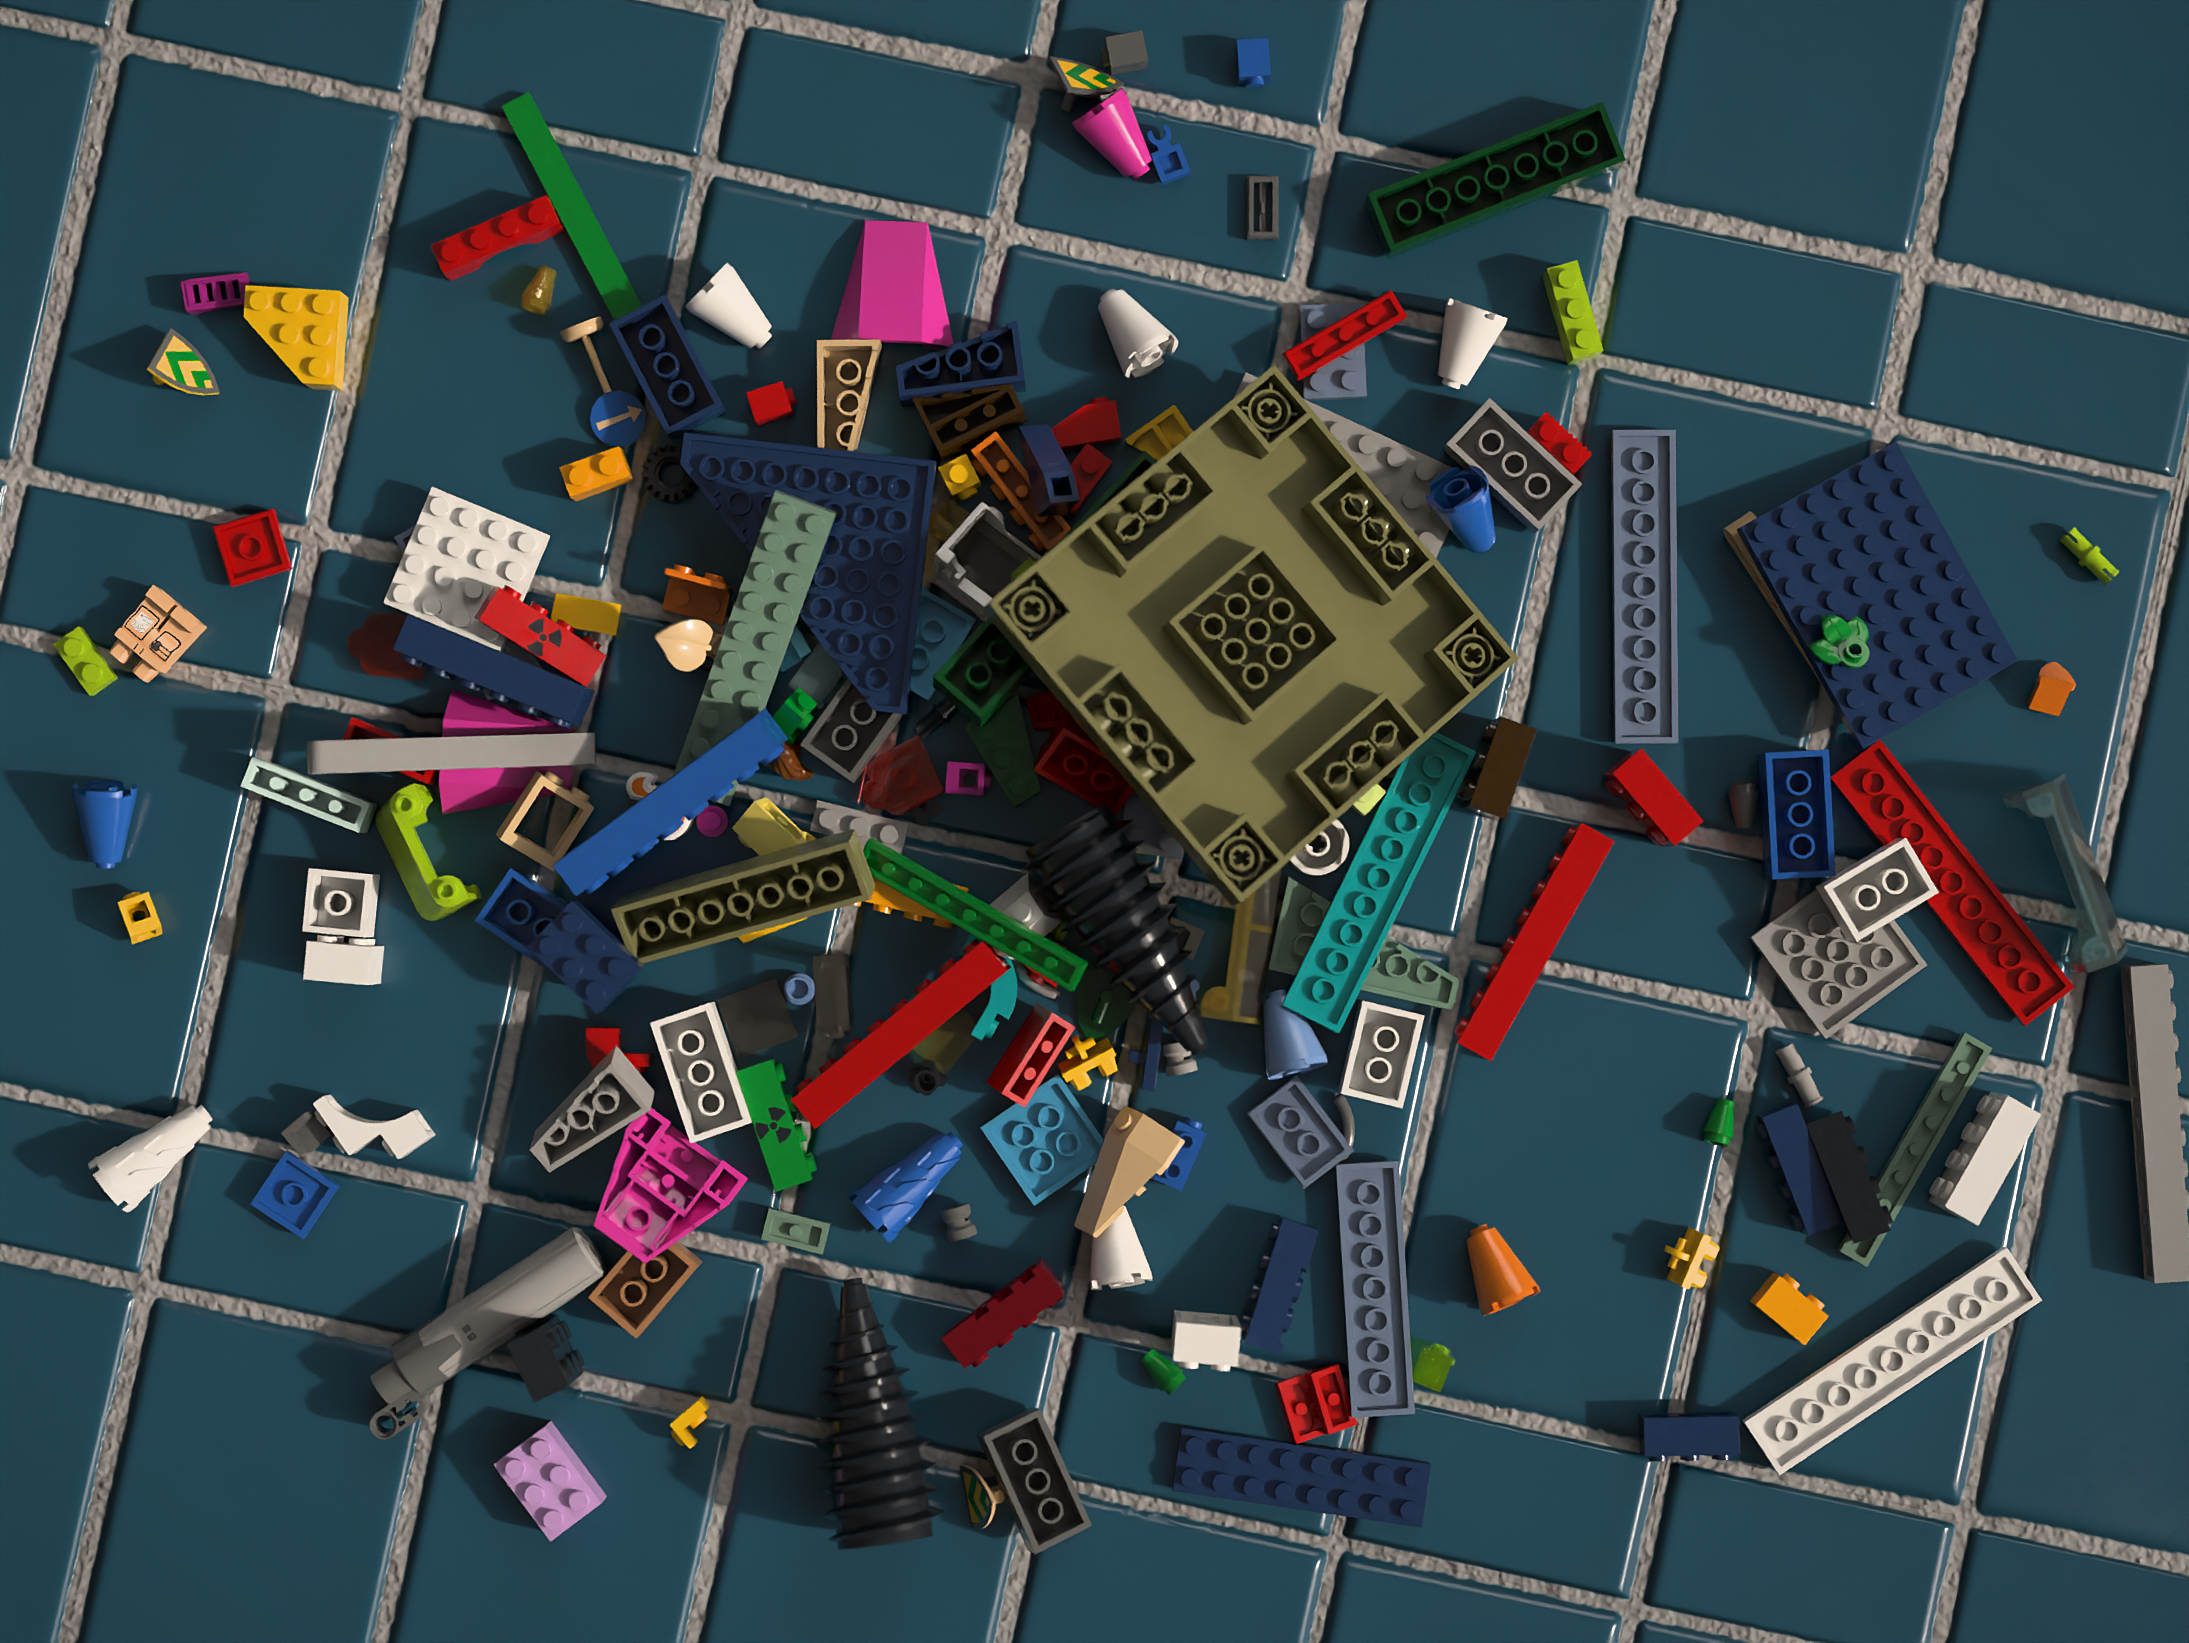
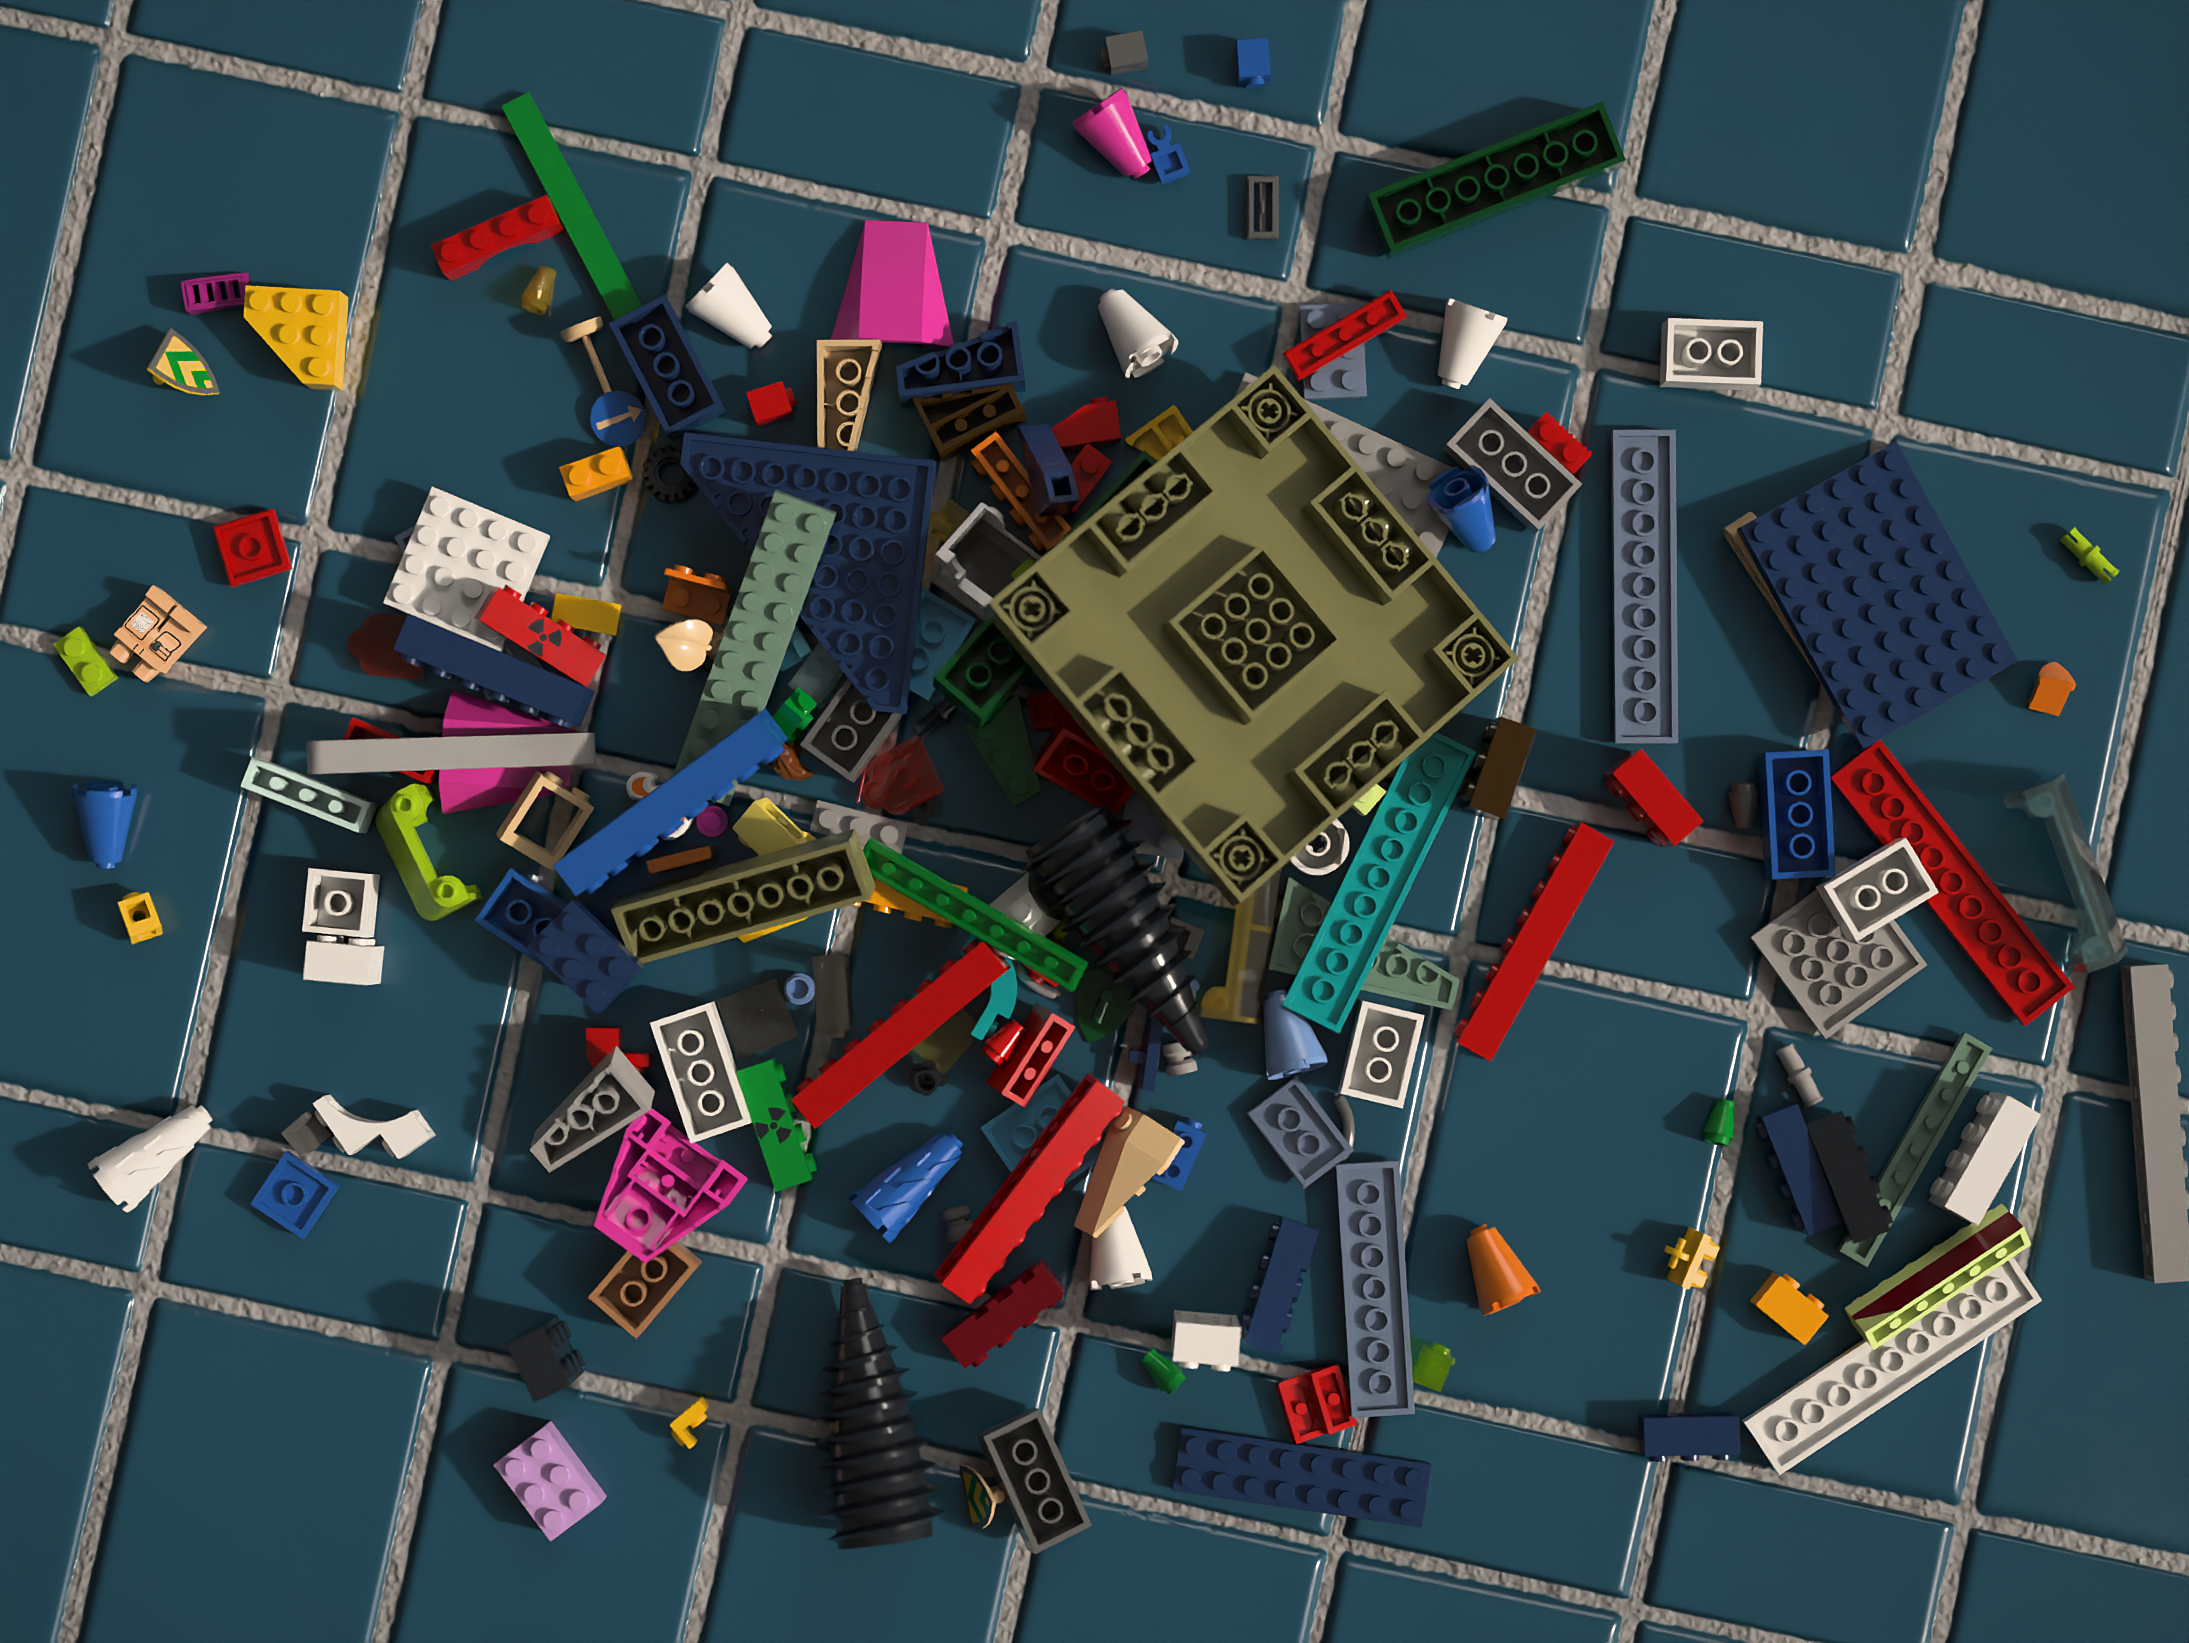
(482, 1324): light grey piece -> none
(682, 859): none -> reddish brown tile
(796, 1231): sand green plate -> none
(956, 773): magenta brick -> none
(960, 478): yellow brick -> none
(1003, 1042): none -> red cone
(1029, 1189): none -> red brick
(1082, 81): shield -> none
(1084, 1057): yellow hips -> none
(1572, 312): lime brick -> none
(1711, 354): none -> white brick
(1839, 638): green plate -> none
(1937, 1276): none -> yellowish green brick

